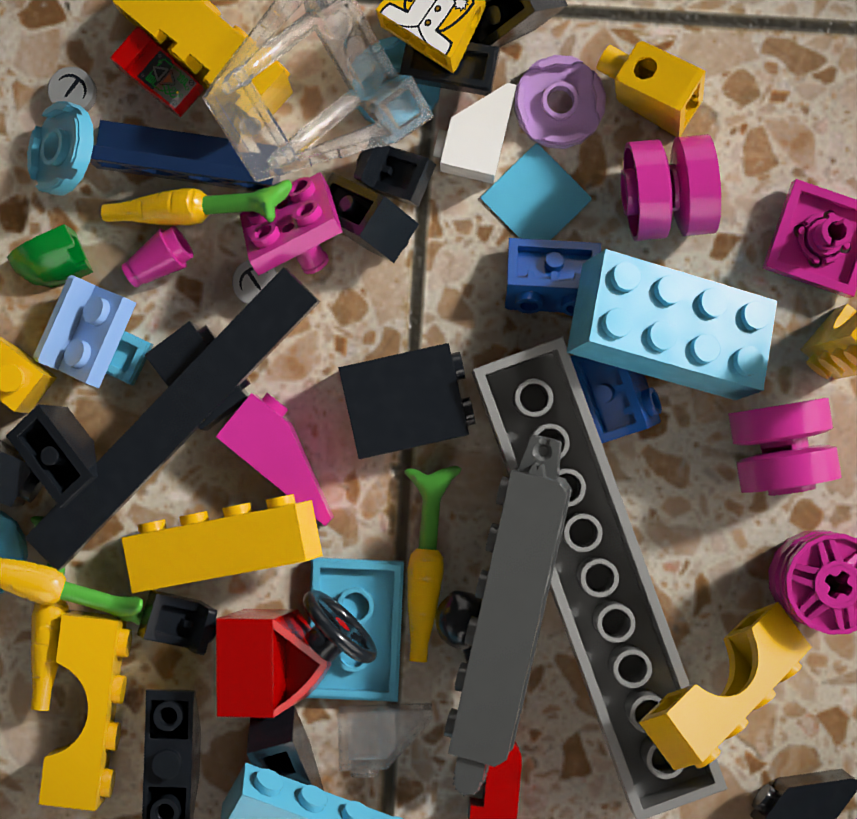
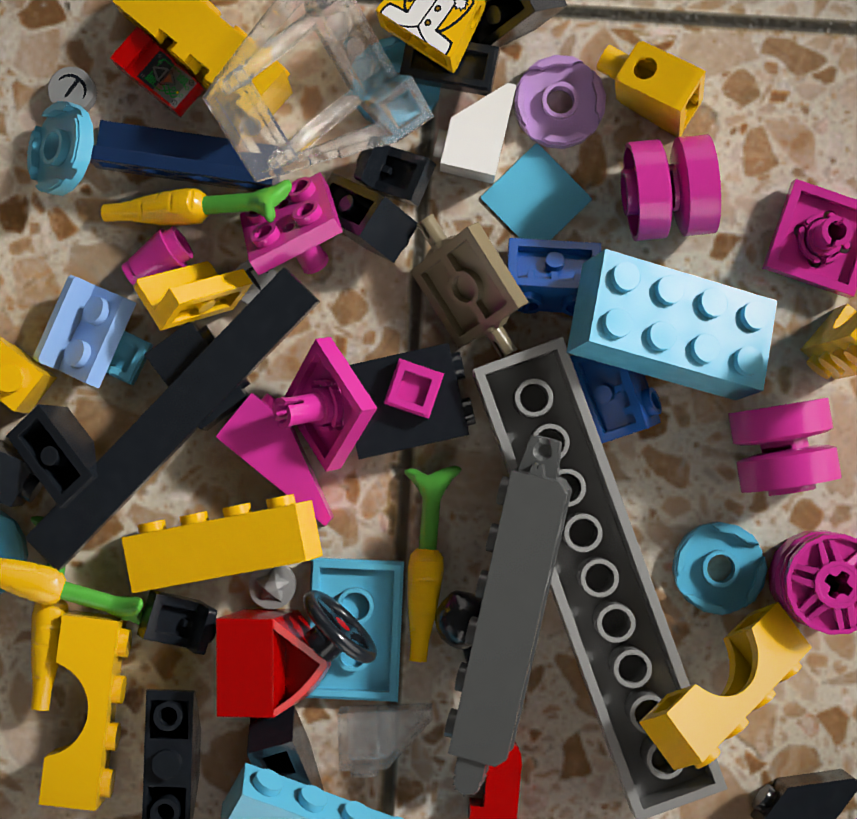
(50, 258): green brick -> none
(190, 293): none -> yellow panel
(272, 587): none -> light grey tile
(327, 414): none -> dark pink plate
(413, 388): none -> dark pink tile
(468, 285): none -> dark tan plate
(746, 574): none -> medium azure tile

